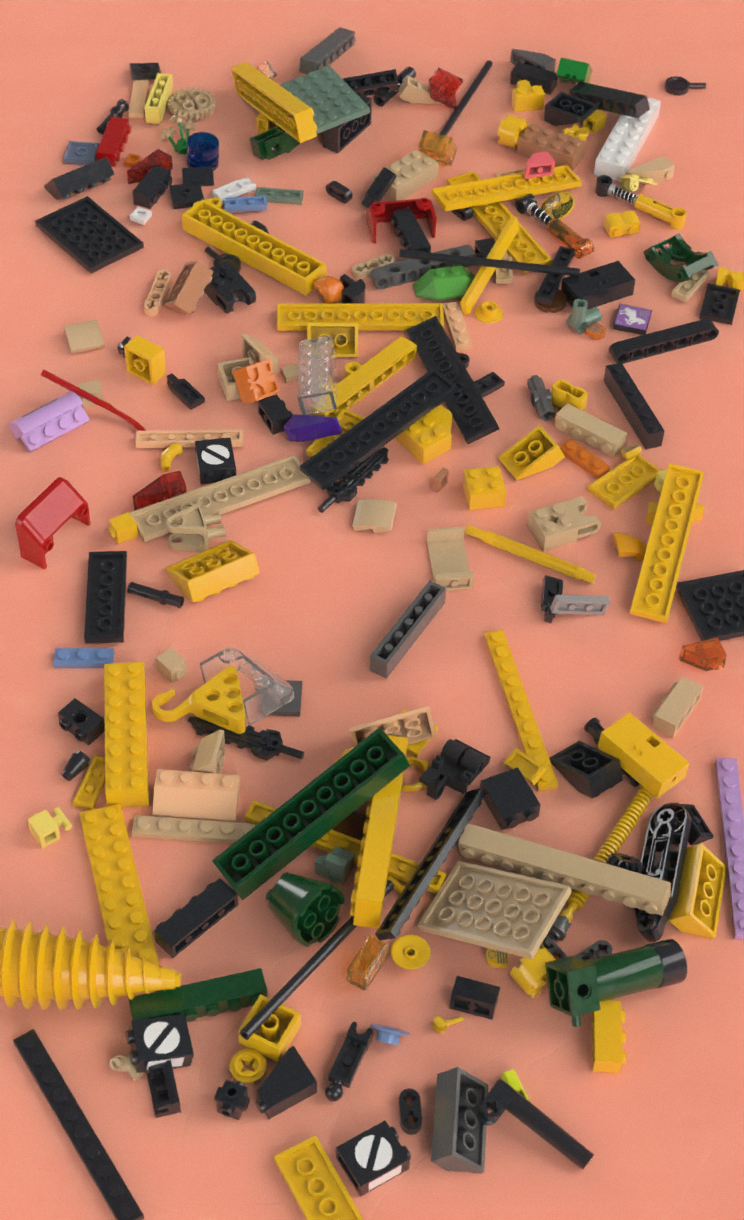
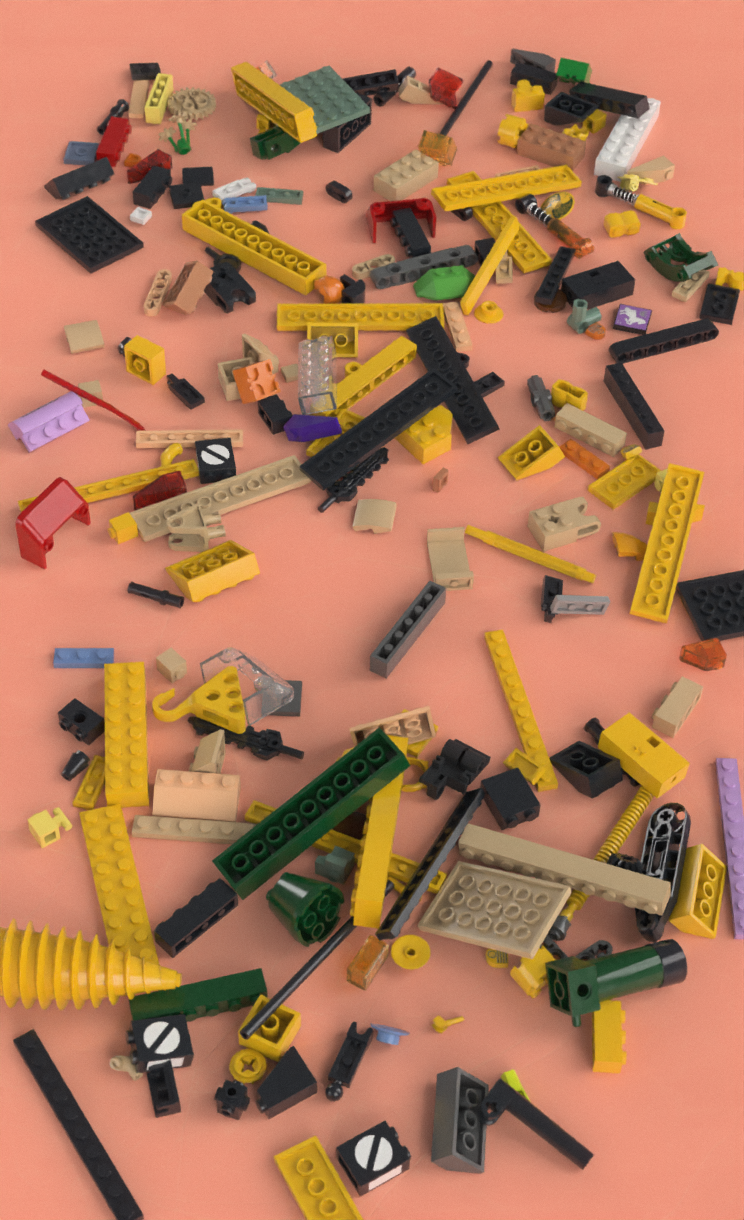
(106, 597): black plate -> none
(126, 483): none -> yellow plate
(203, 150): clear blue wheel -> none
(327, 50): dark grey brick -> none
(379, 187): black hinge -> none
(405, 1111): black beam -> none
(474, 997): black hinge -> none
(484, 488): yellow brick -> none
(489, 262): black piece -> none
(539, 165): coral slope -> none
(680, 86): black piece -> none
(699, 830): black slope -> none

